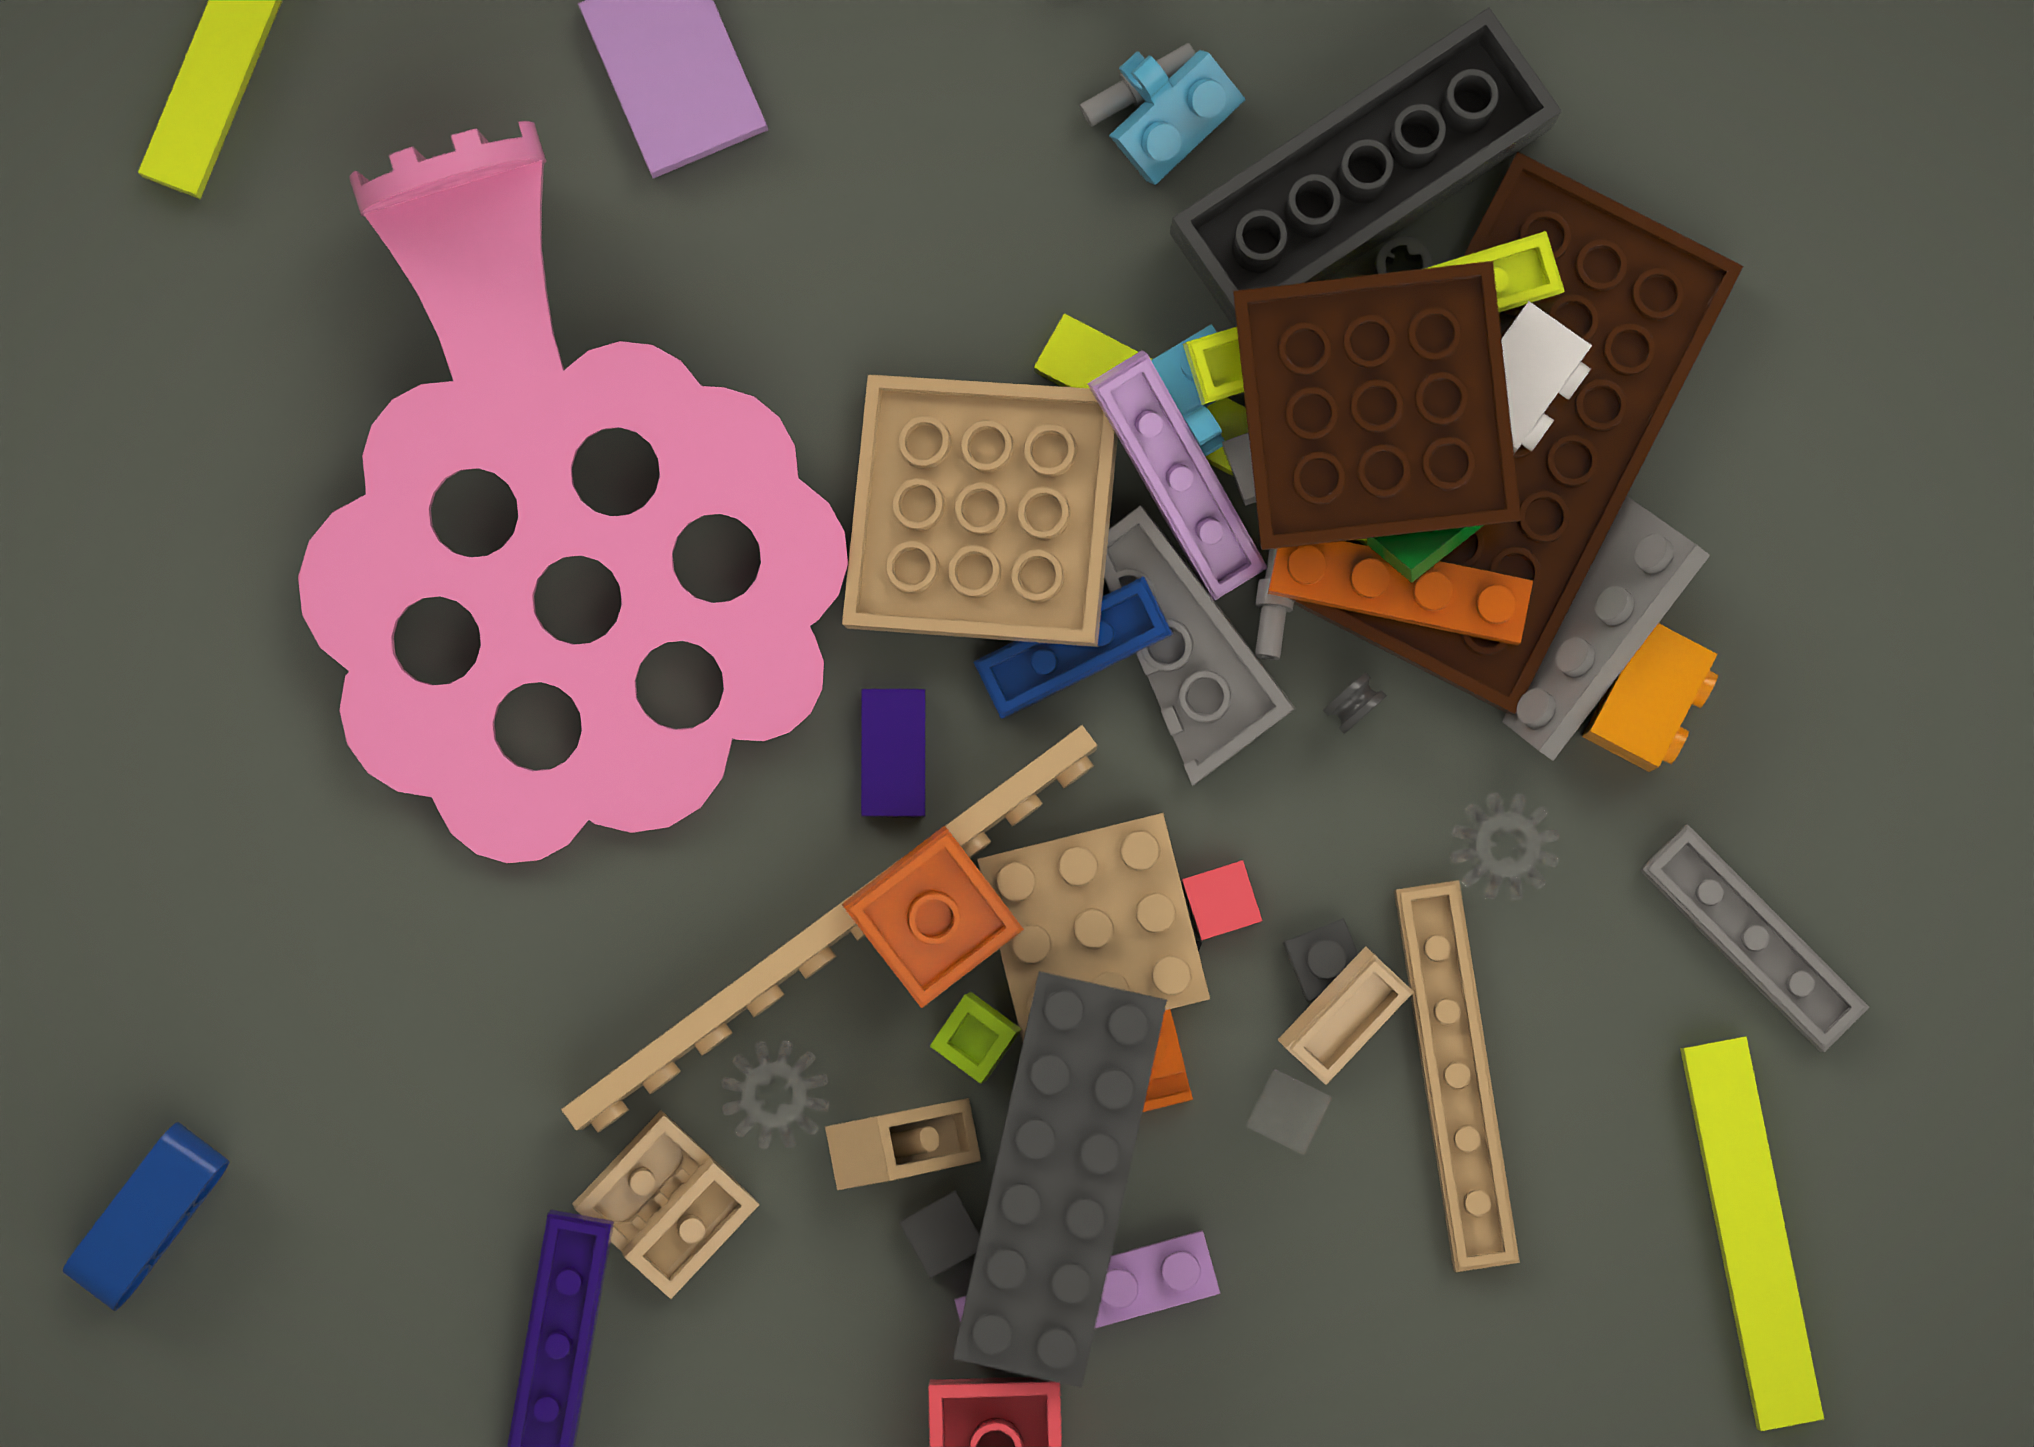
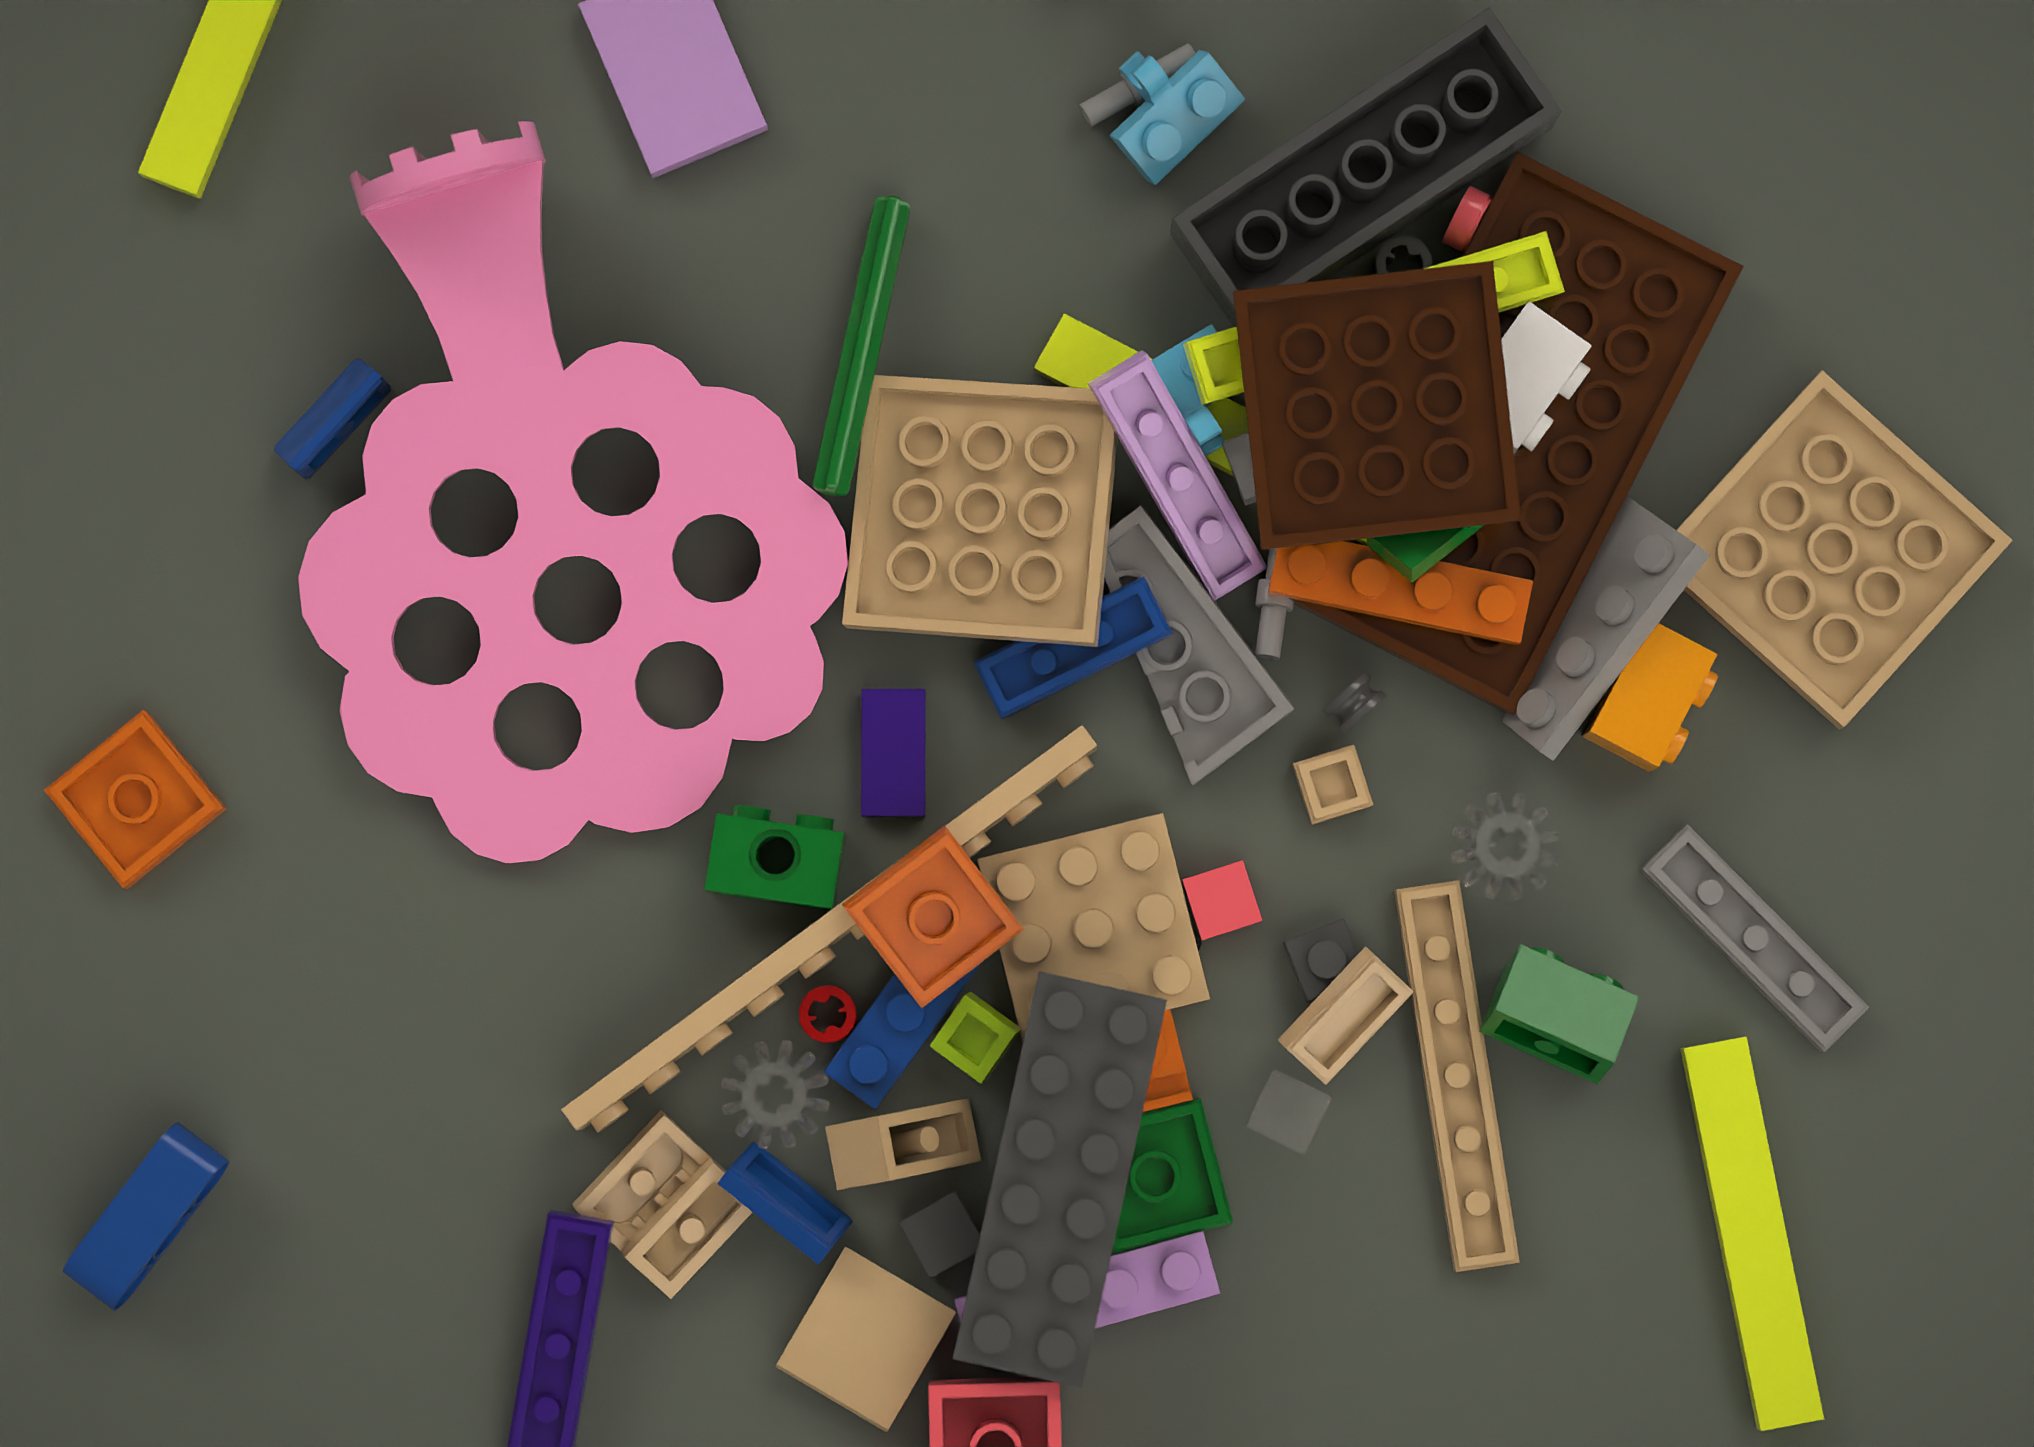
(135, 799): none -> orange tile
(332, 418): none -> blue slope
(736, 866): none -> green brick
(785, 1202): none -> blue tile
(823, 995): none -> red bush
(861, 346): none -> green axle
(865, 1339): none -> tan slope
(889, 1039): none -> blue plate
(1172, 1179): none -> green tile
(1332, 784): none -> tan tile
(1467, 219): none -> coral tile
(1559, 1013): none -> green brick
(1835, 549): none -> tan plate

